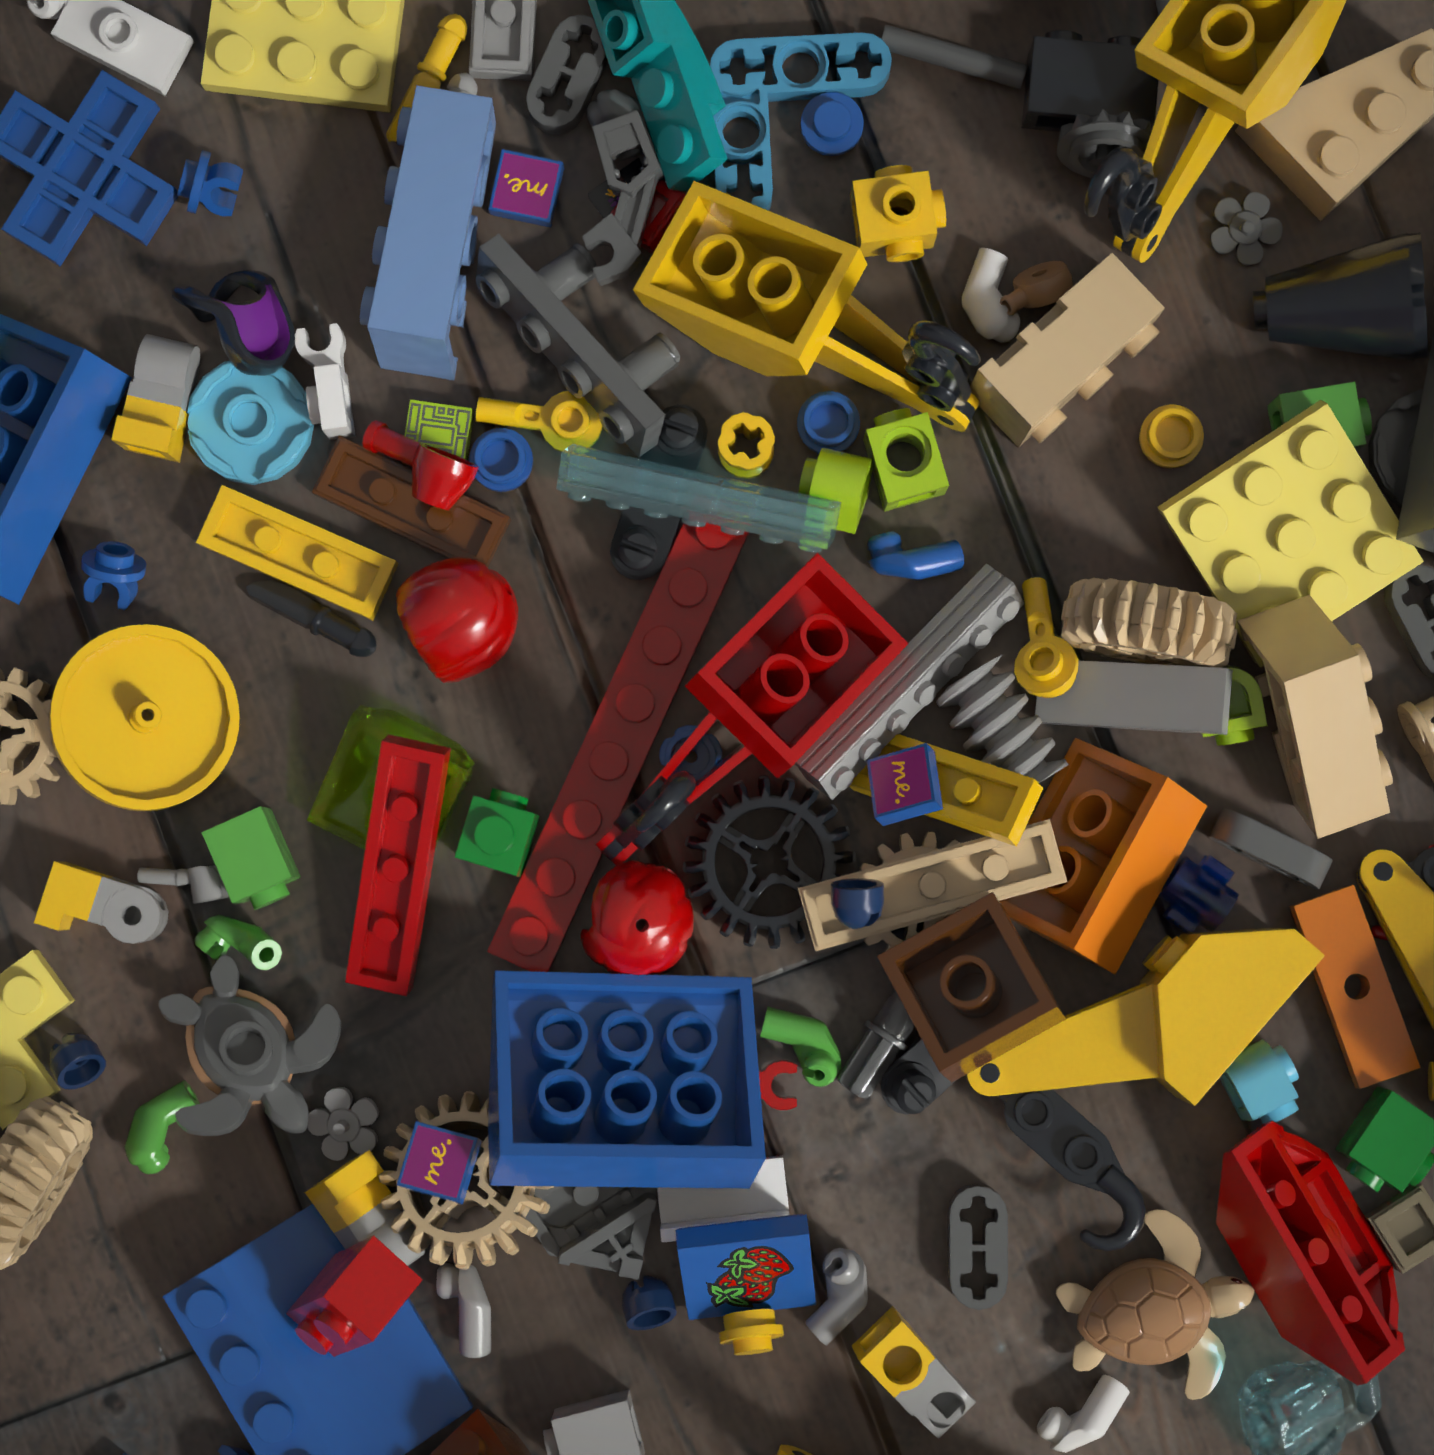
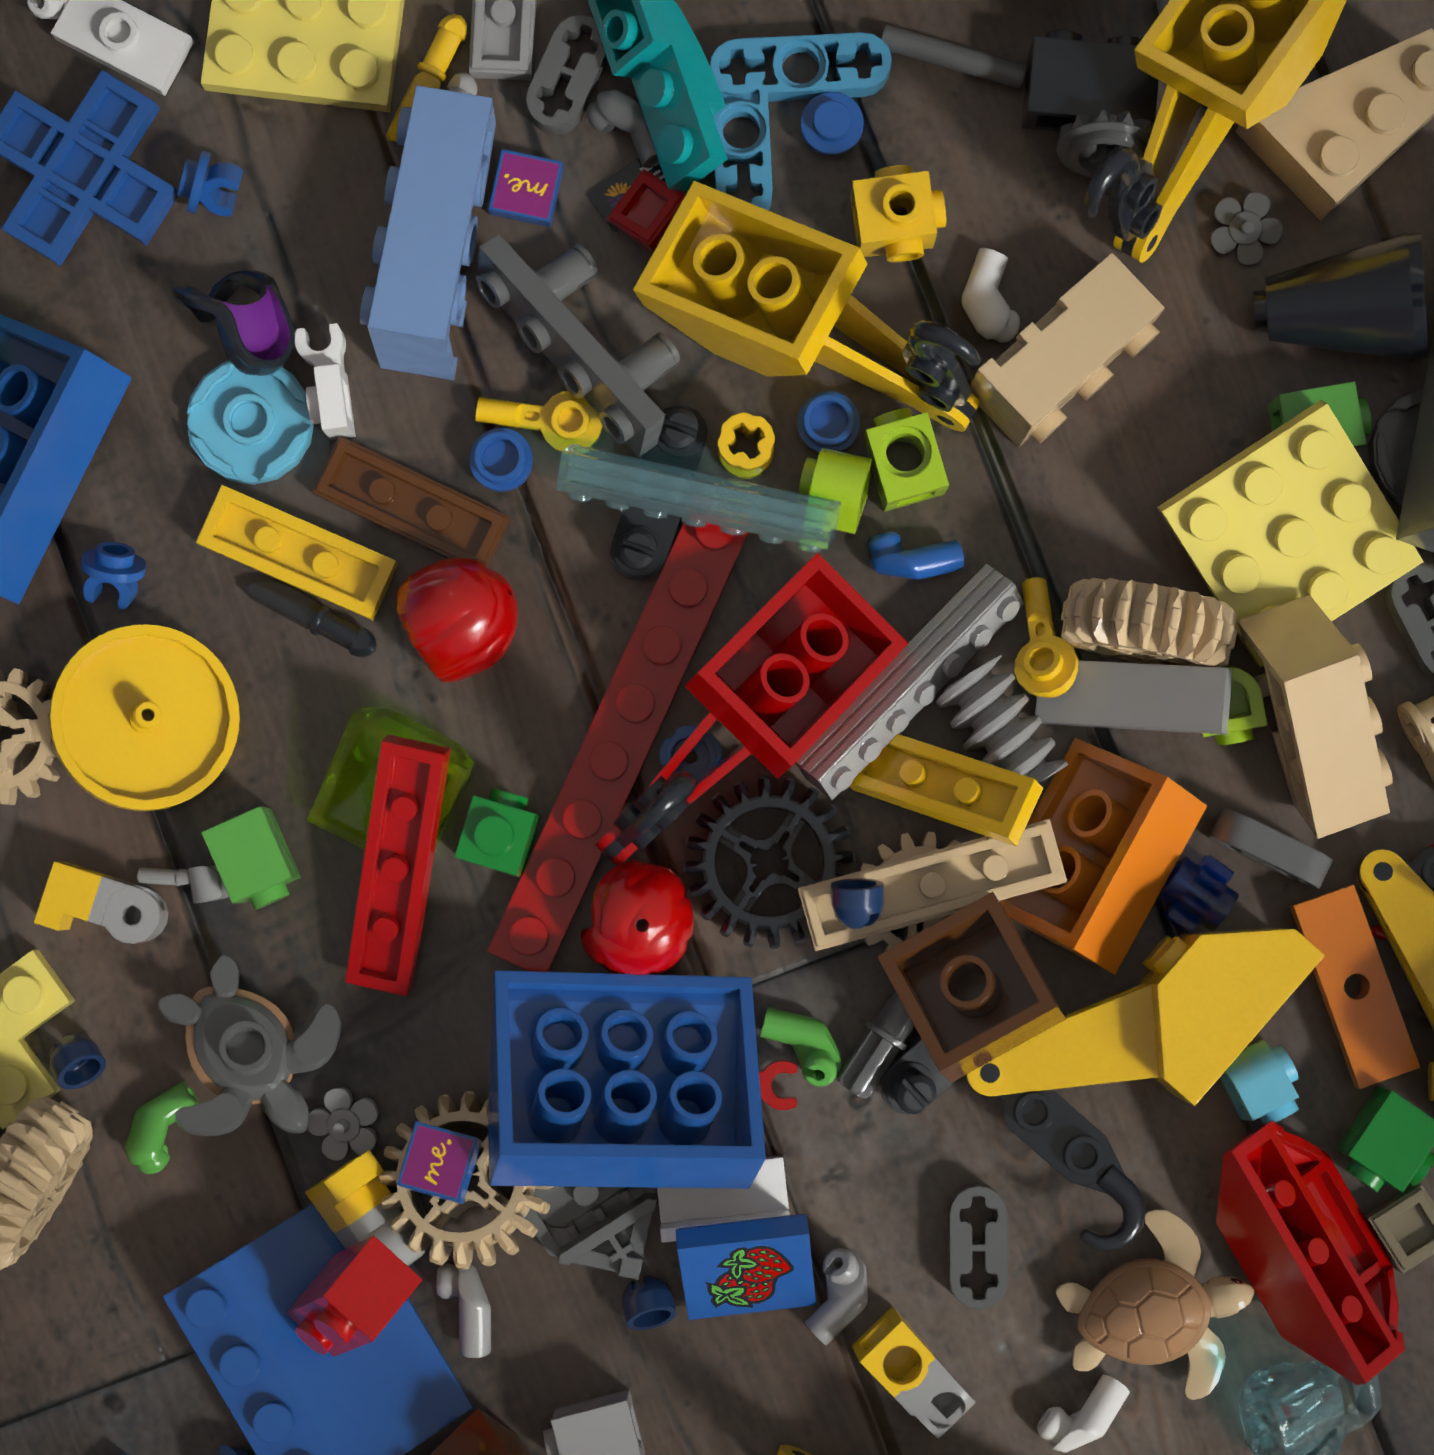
(158, 398): leg -> none
(245, 937): bright green arm -> none
(436, 474): red bar -> none
(440, 426): lime tile -> none
(624, 231): dark grey piece -> none
(751, 1331): yellow plate -> none
(904, 784): tile -> none
(1038, 286): medium nougat piece -> none
(1171, 436): yellow plate -> none

